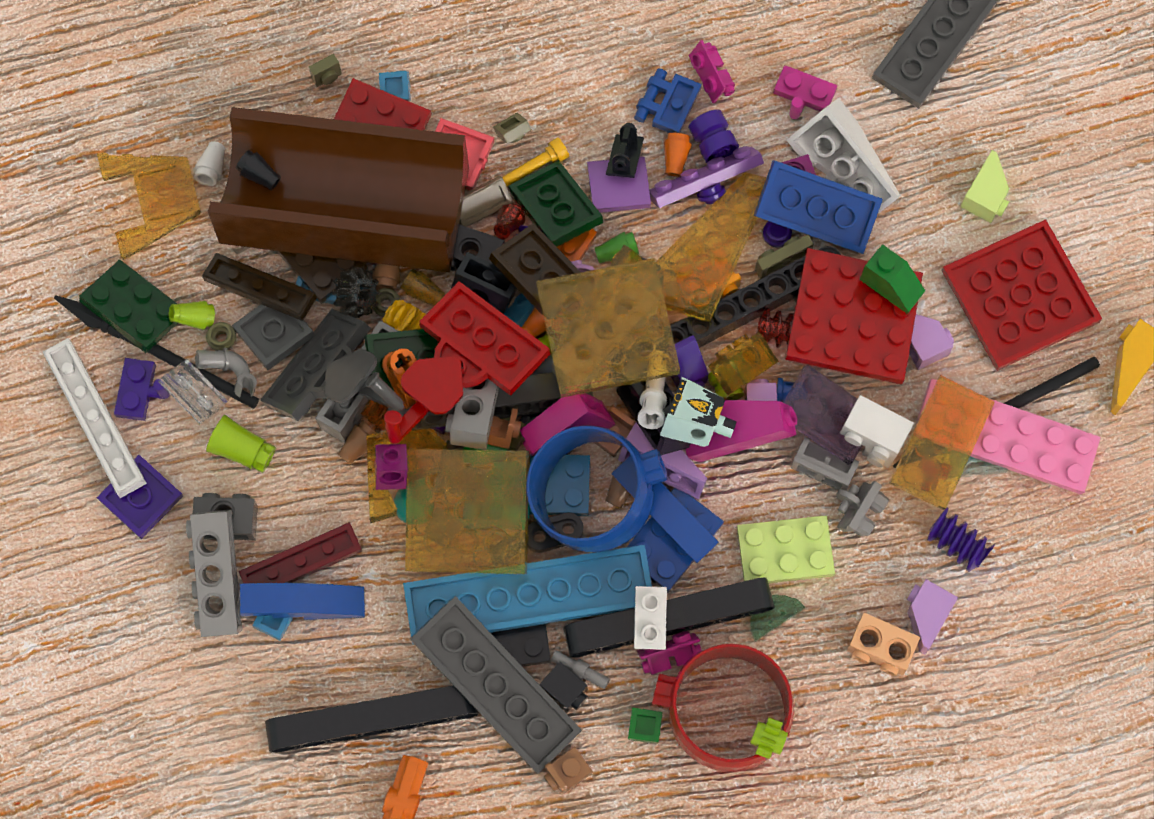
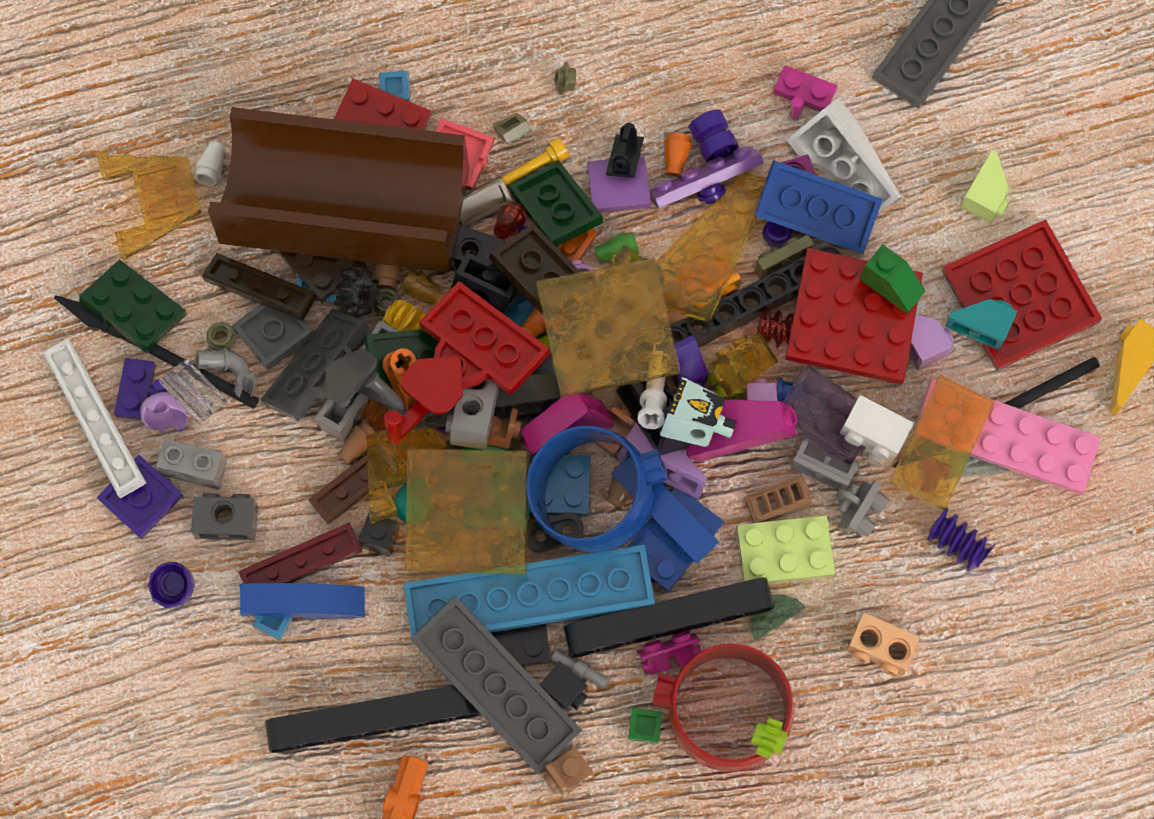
(163, 411): none -> lavender hair
(171, 584): none -> dark purple hair
(191, 464): none -> light grey brick
(193, 314): lime cone -> none
(221, 527): light grey brick -> none
(240, 445): lime plant -> none
(256, 169): black cone -> none
(325, 71): olive plate -> none
(342, 492): none -> reddish brown plate
(379, 536): none -> black brick
(390, 466): magenta brick -> none
(565, 78): none -> olive plate
(650, 618): white brick -> none
(676, 105): blue plate -> none
(705, 61): dark pink hinge -> none
(793, 506): none -> medium nougat slope
(928, 612): lavender slope -> none
(984, 322): none -> teal slope

